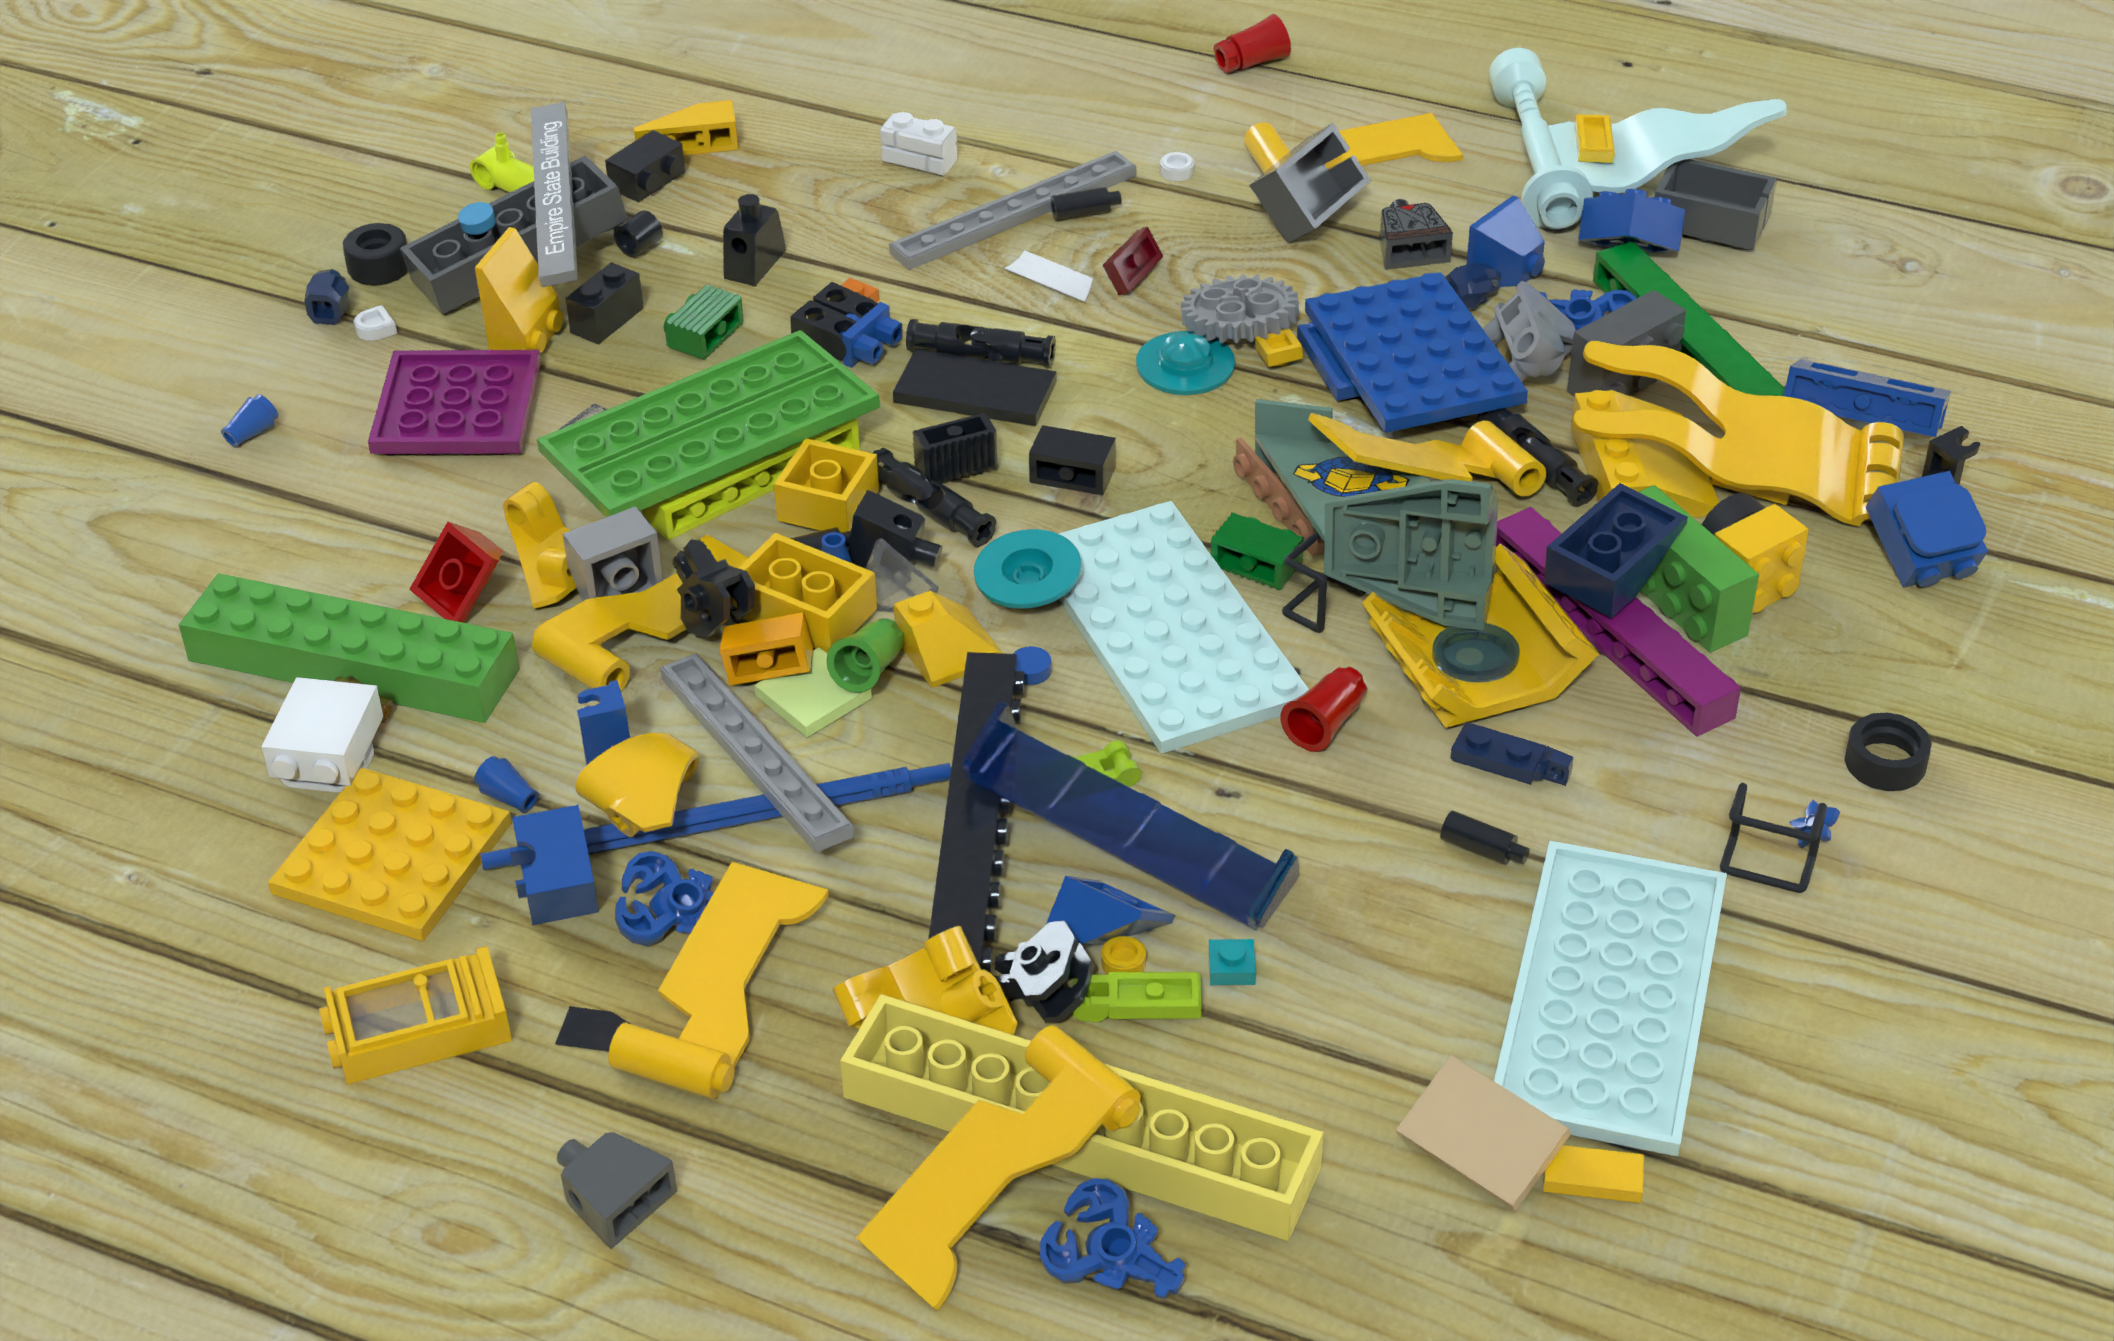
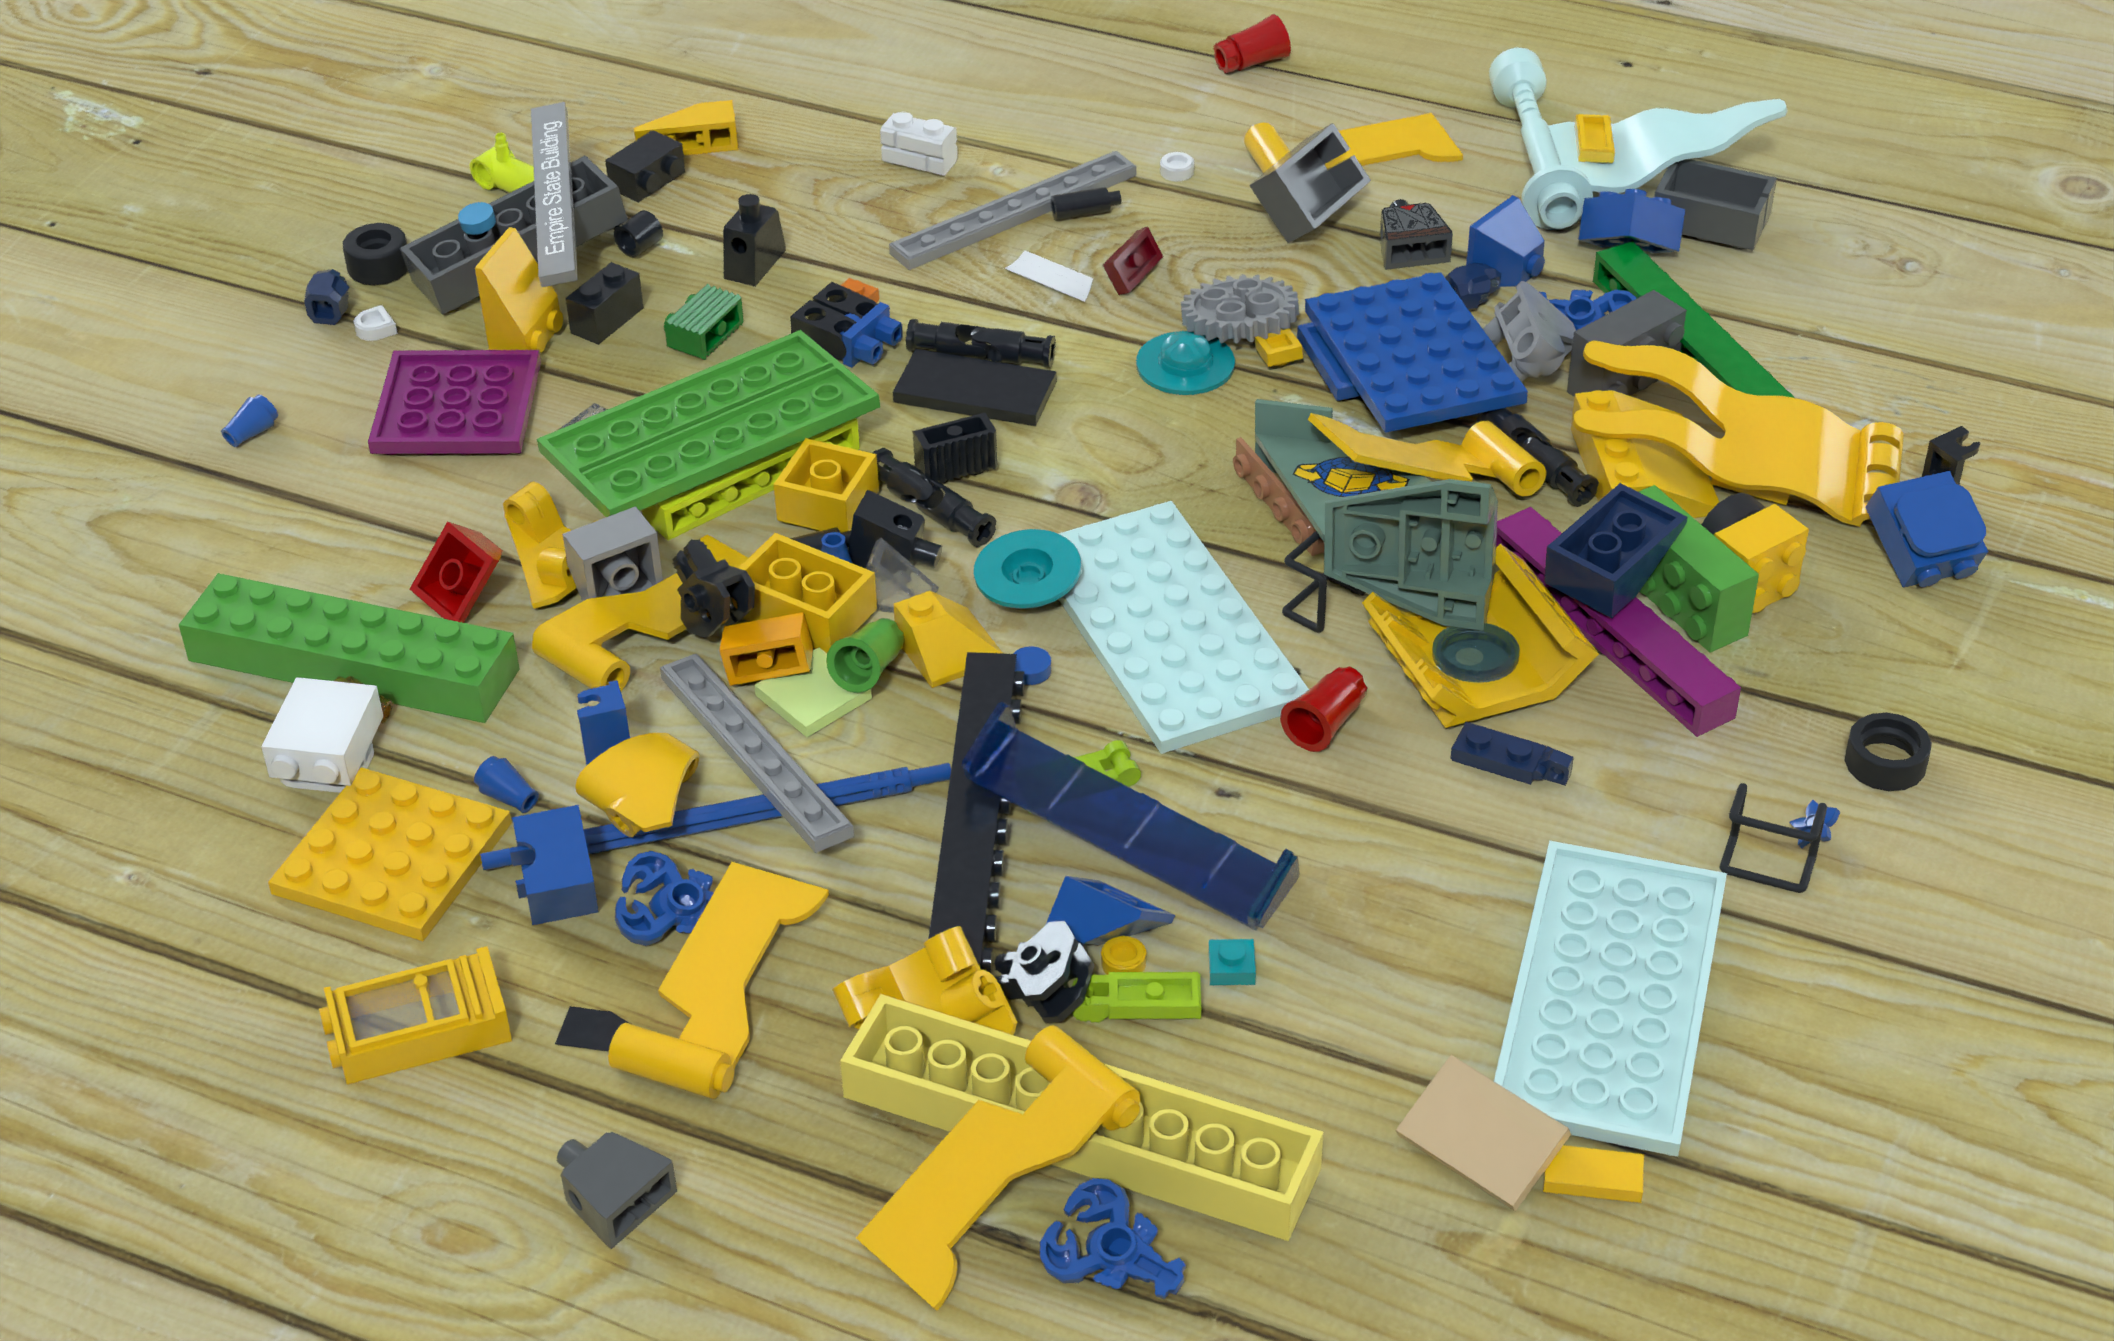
(1072, 460): black brick -> none
(1255, 550): green brick -> none
(1483, 839): black cylinder -> none
(1869, 396): blue window -> none

